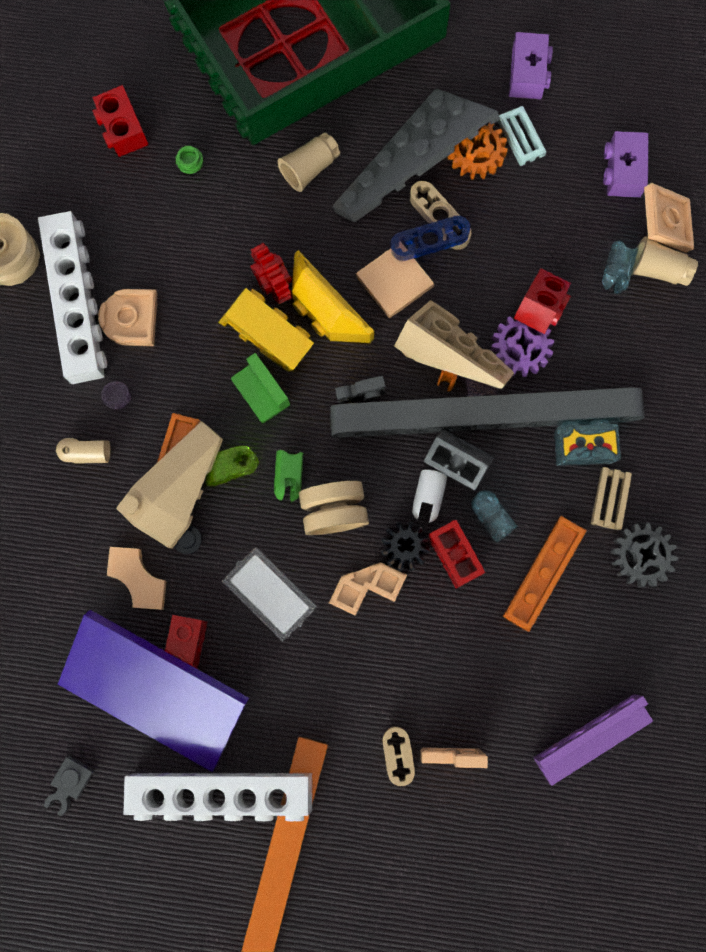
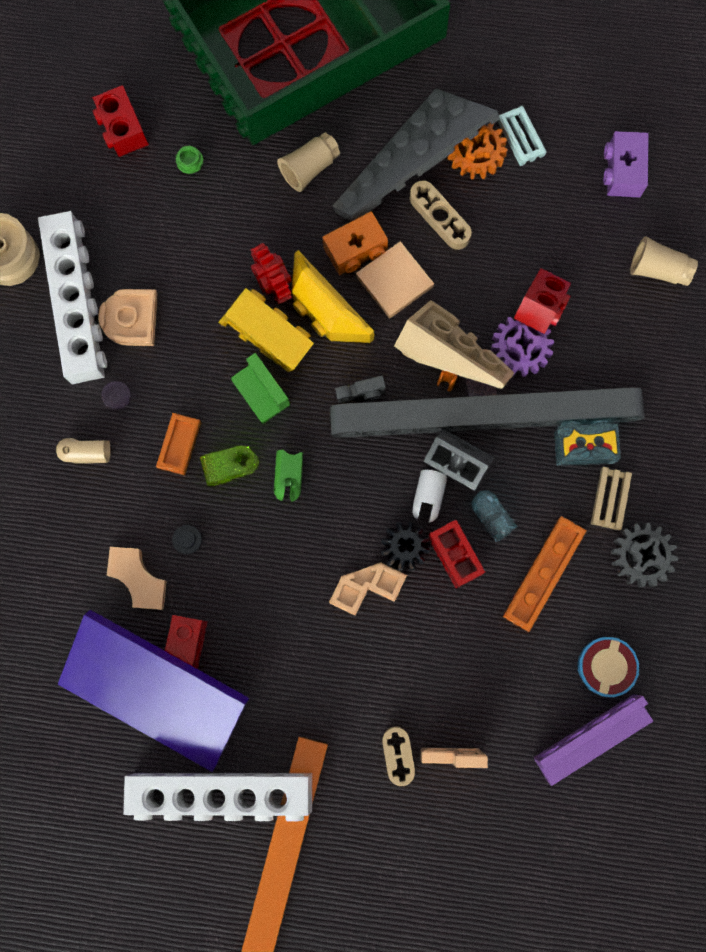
(69, 781): dark grey plate -> none
(167, 493): tan wedge -> none
(269, 594): clear piece -> none
(333, 507): tan wheel -> none
(363, 232): none -> orange brick
(435, 227): clear blue beam -> none
(529, 65): medium lavender brick -> none
(608, 666): none -> tile
(619, 267): clear light blue piece -> none
(668, 218): light nougat tile -> none

